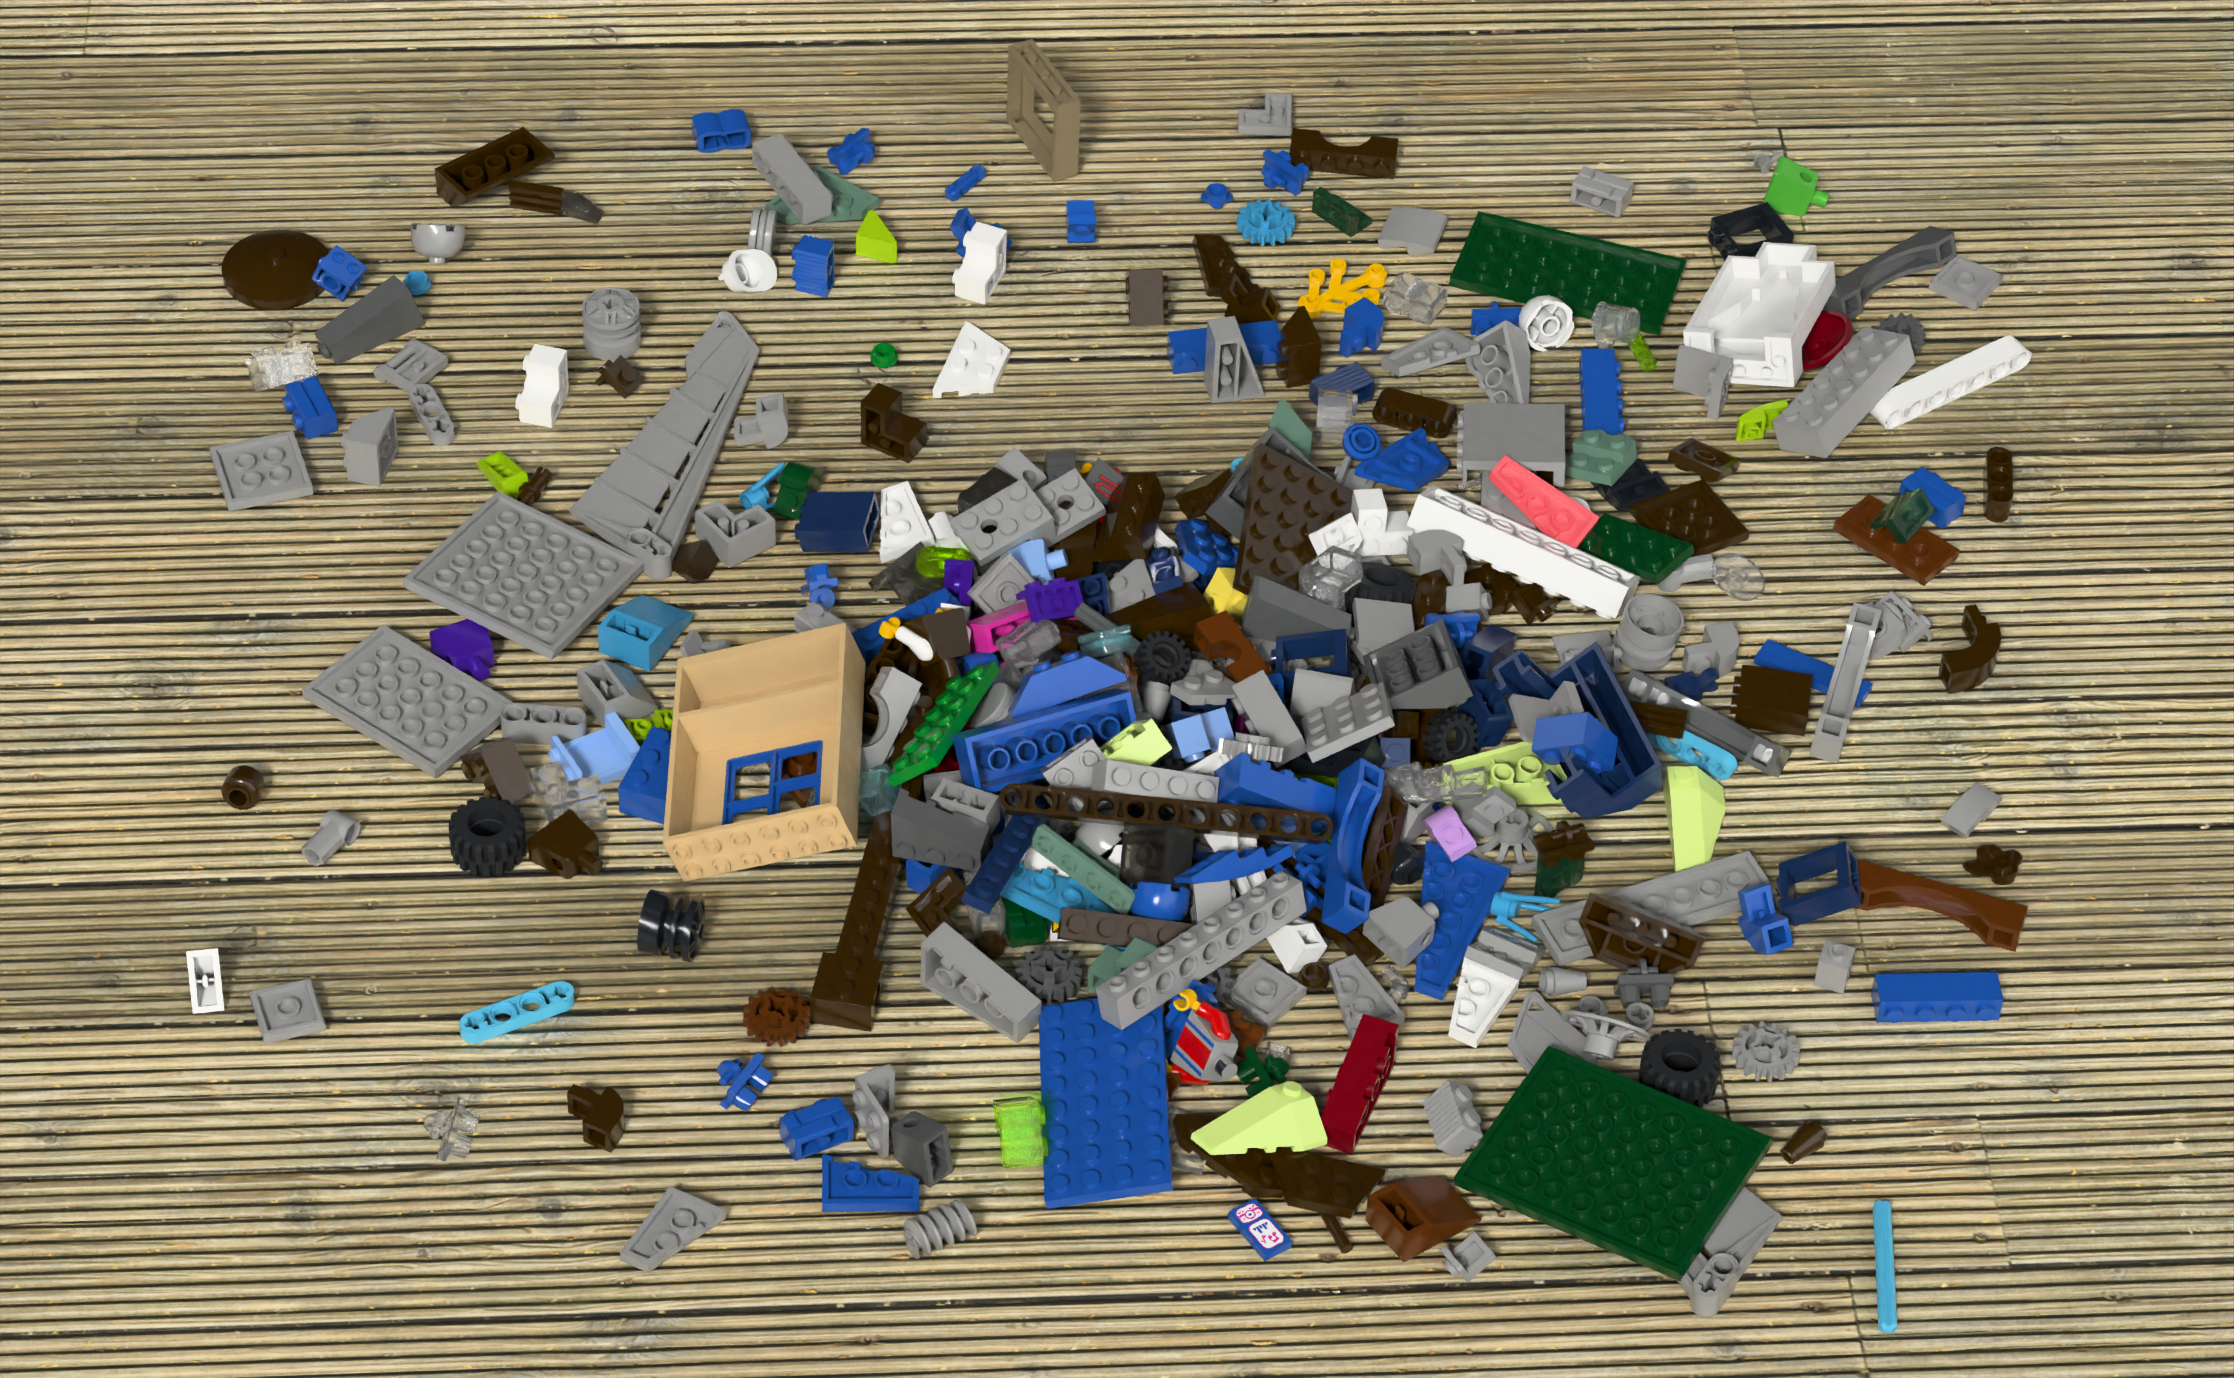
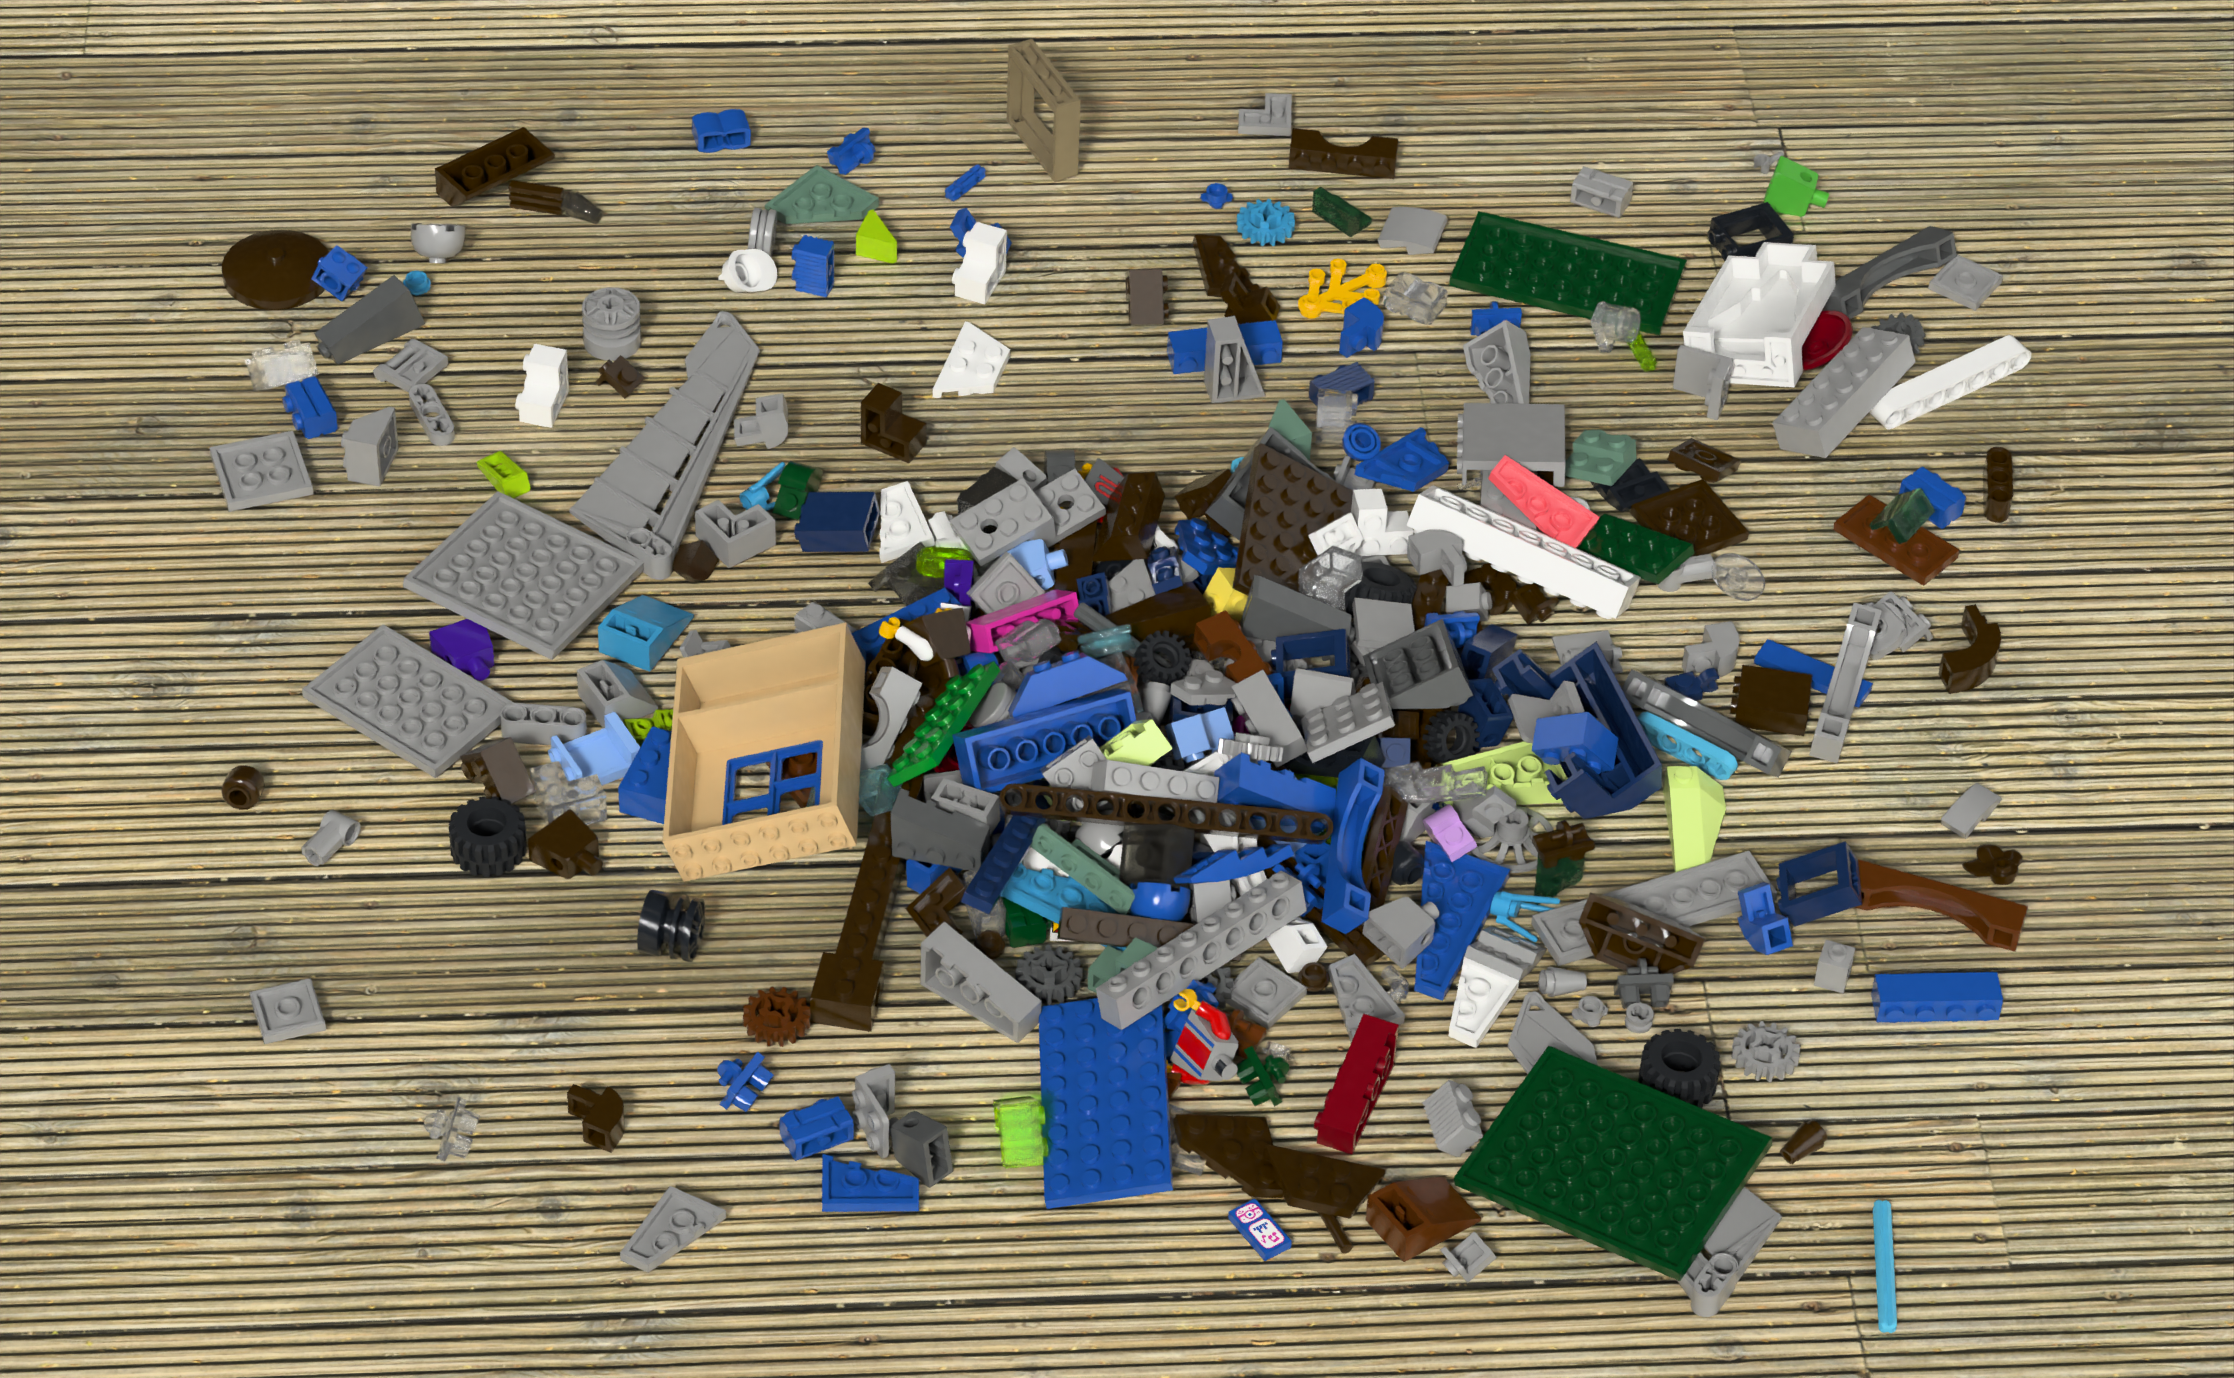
(205, 980): white slope -> none
(519, 1016): medium azure beam -> none
(531, 491): dark brown pin -> none
(792, 178): light grey brick -> none
(819, 585): blue hips -> none
(884, 355): green plate -> none
(937, 1226): light grey piece -> none
(1051, 601): dark purple bracket -> none
(1080, 221): blue brick -> none
(1269, 1120): yellowish green wedge -> none
(1281, 173): blue hips -> none
(1298, 350): dark brown slope -> none
(1413, 411): dark brown beam -> none
(1430, 351): light grey wing -> none
(1546, 322): white cylinder -> none
(1600, 391): blue brick -> none
(1600, 1041): light grey wheel -> none
(1648, 631): light grey wheel -> none
(1660, 719): dark brown tile -> none
(1755, 421): lime slope -> none

